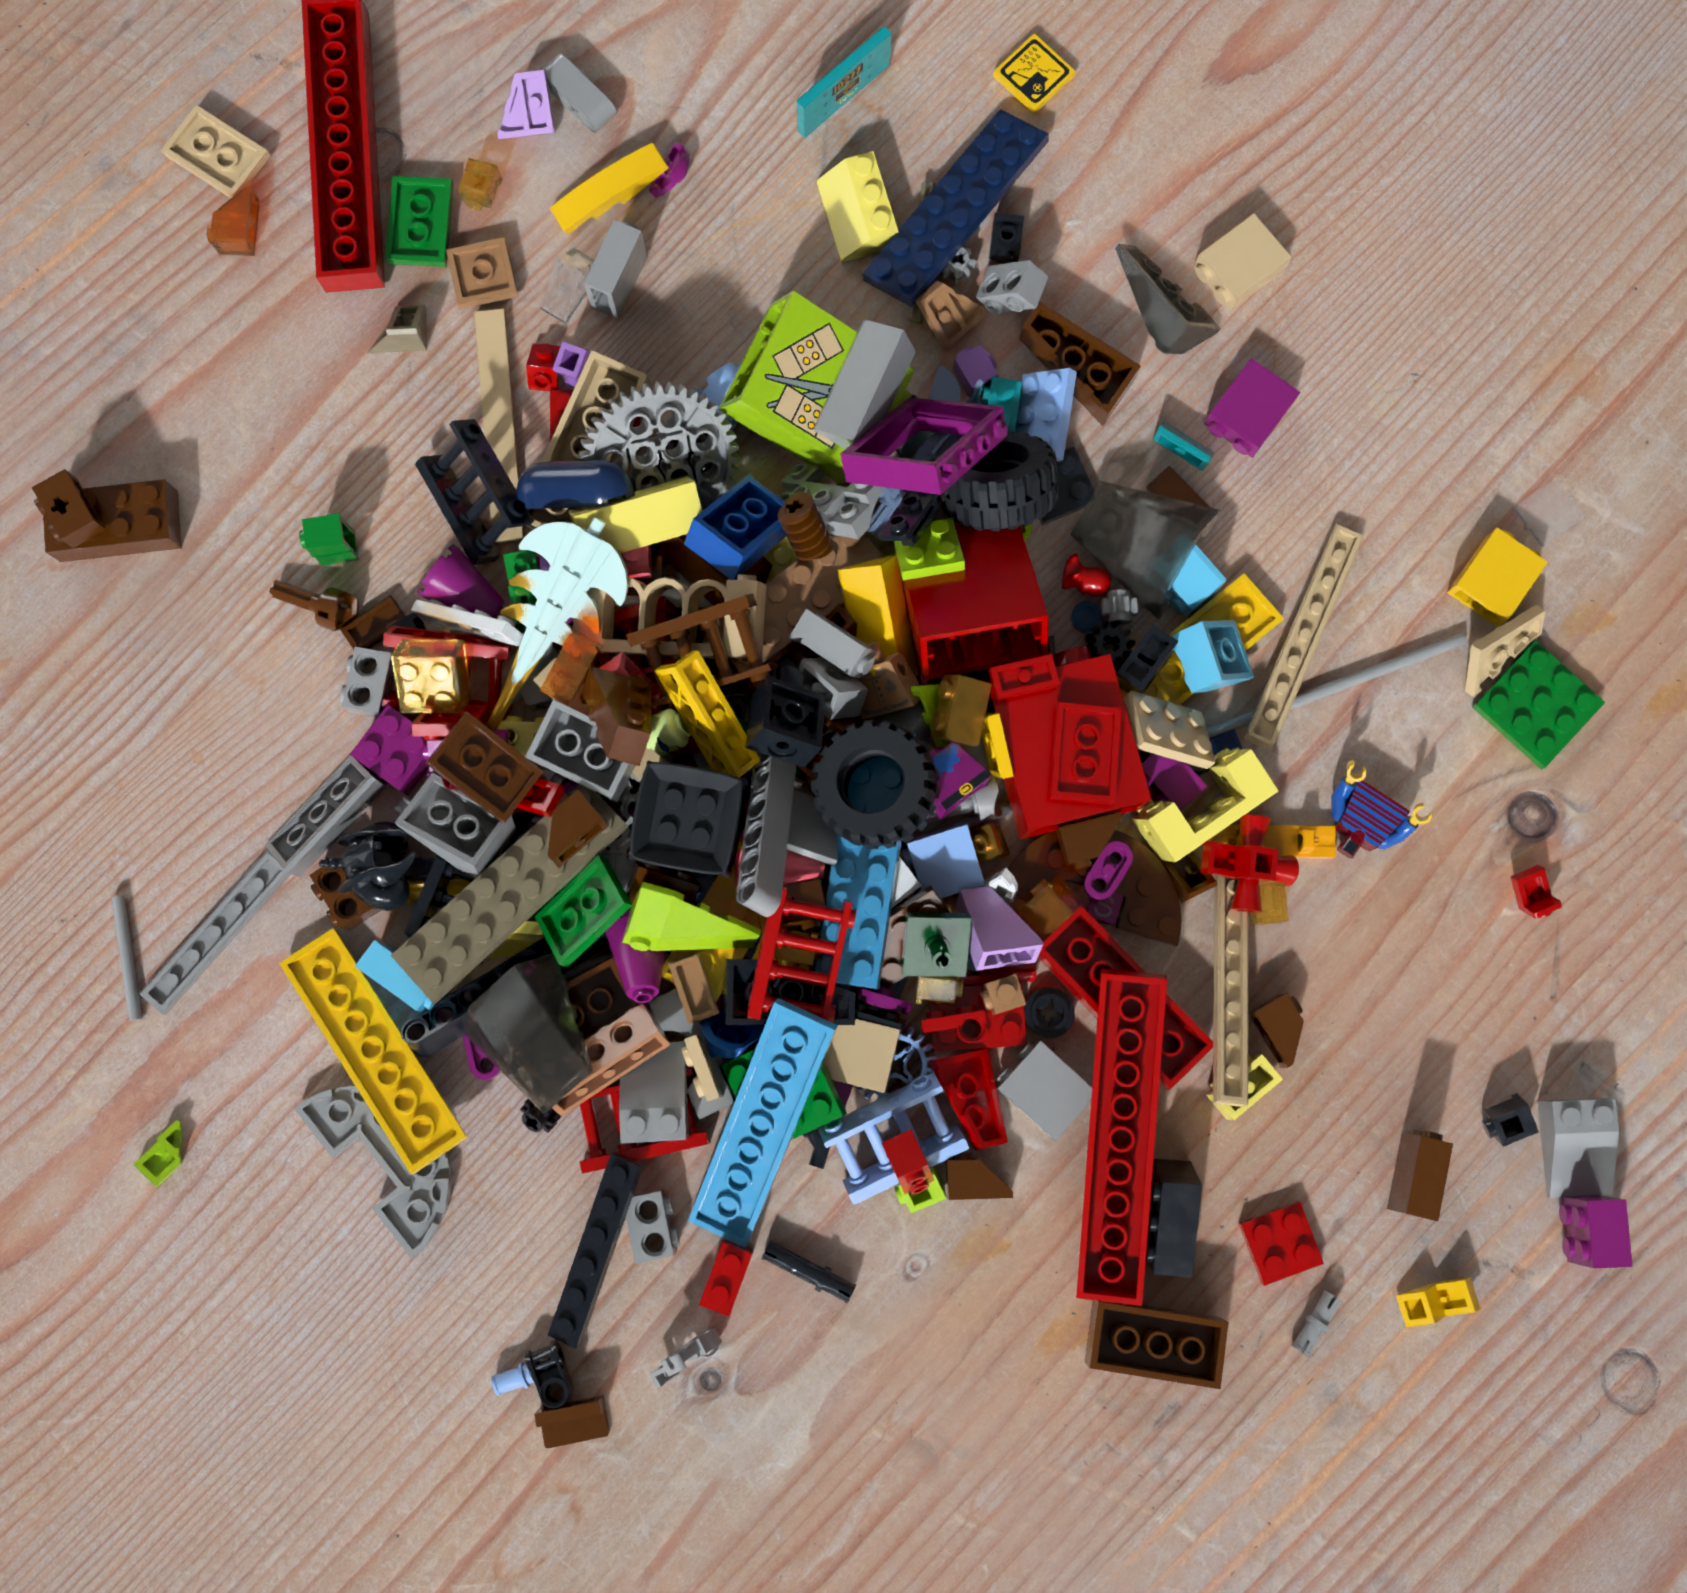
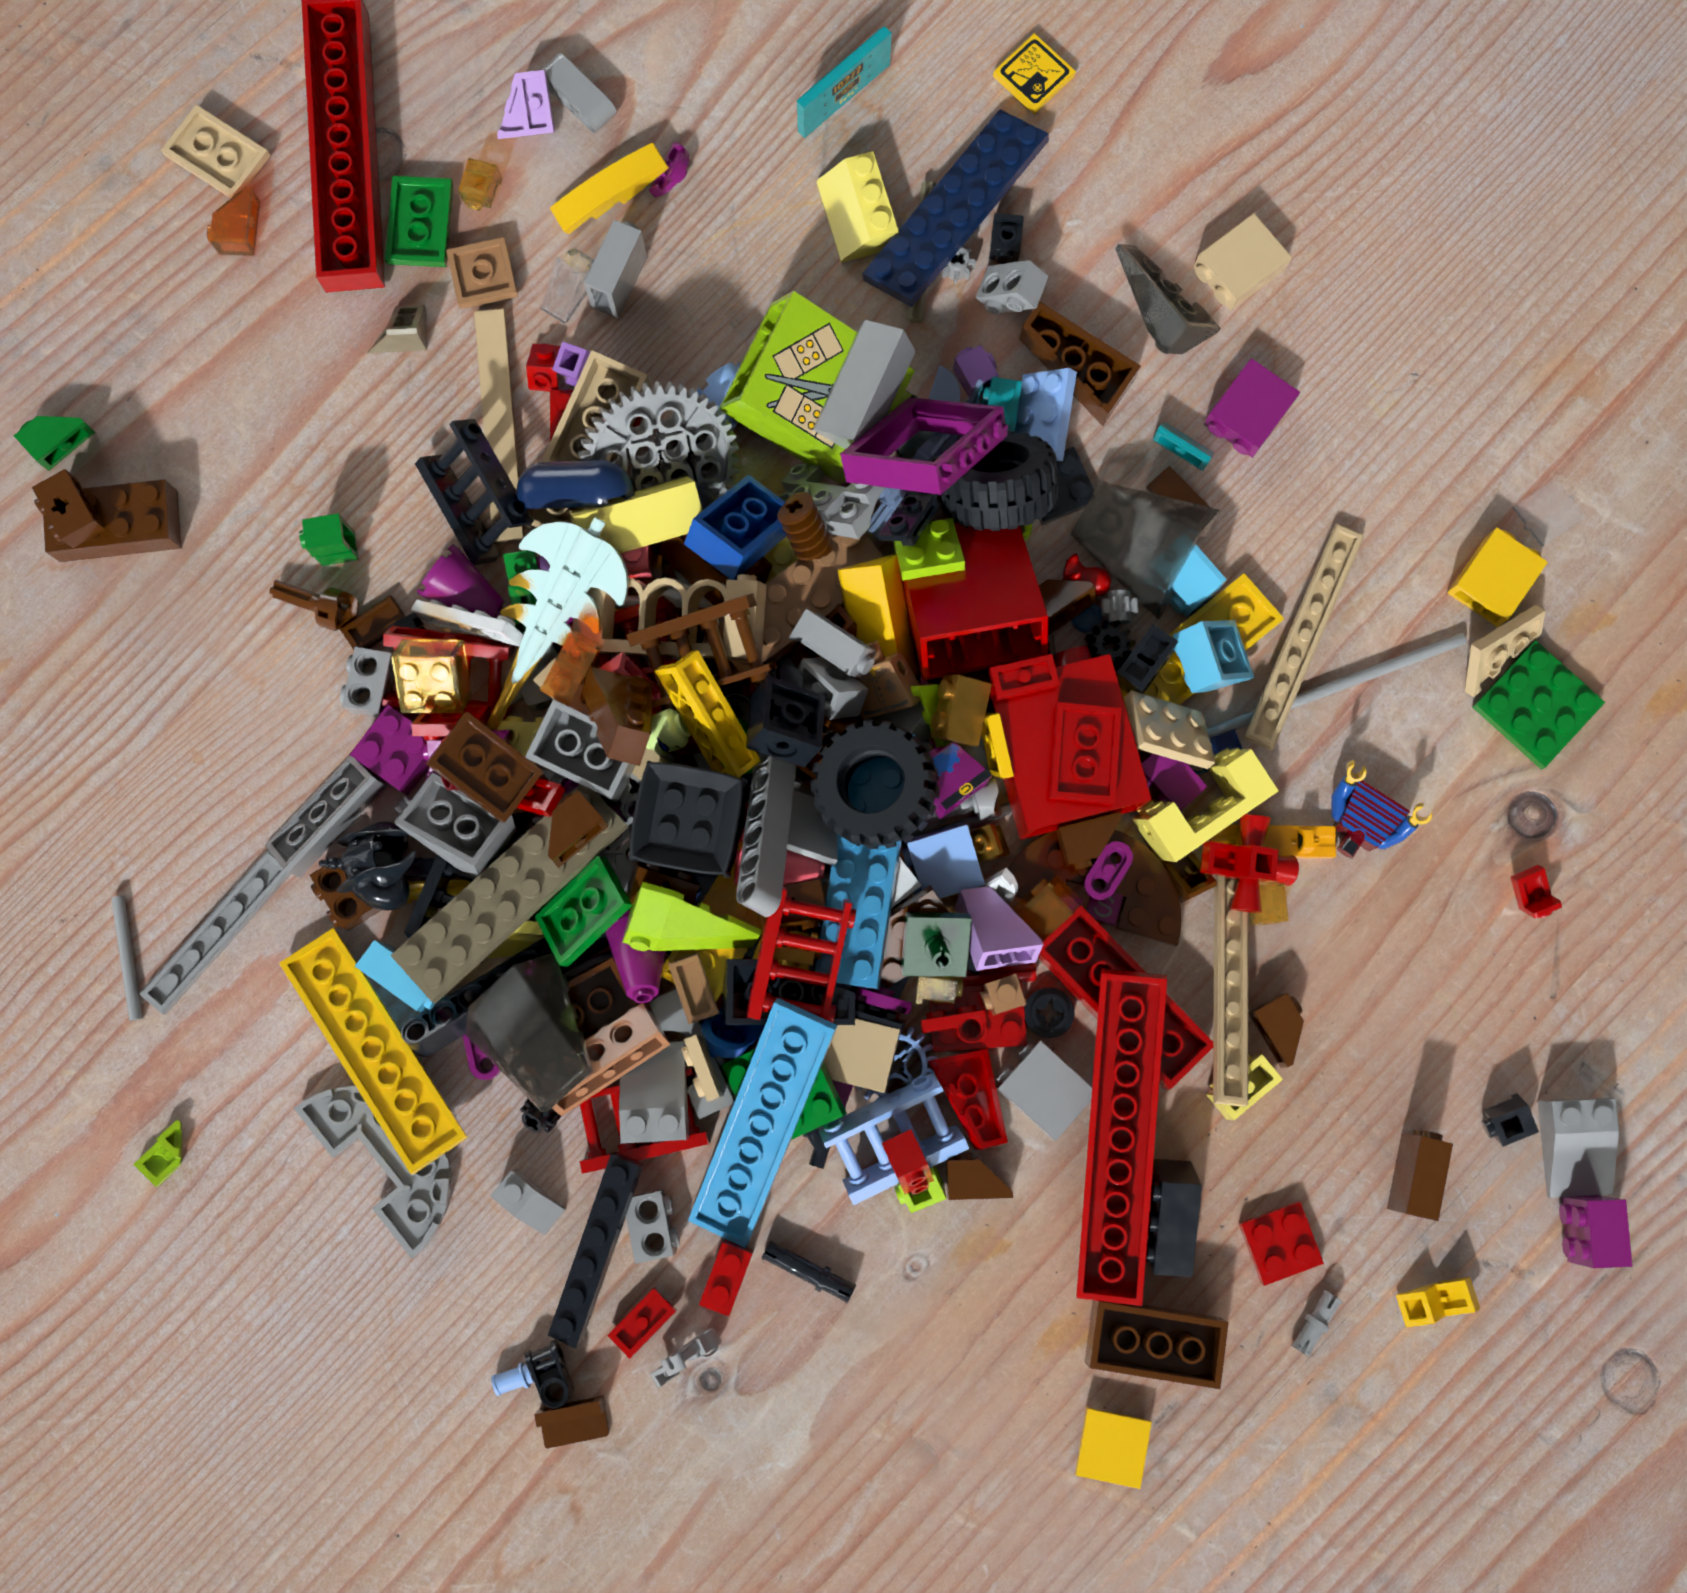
(52, 438): none -> green slope
(527, 1201): none -> light grey slope
(642, 1322): none -> red plate
(948, 313): medium nougat wing -> none
(1066, 600): none -> reddish brown slope
(1113, 1447): none -> yellow tile

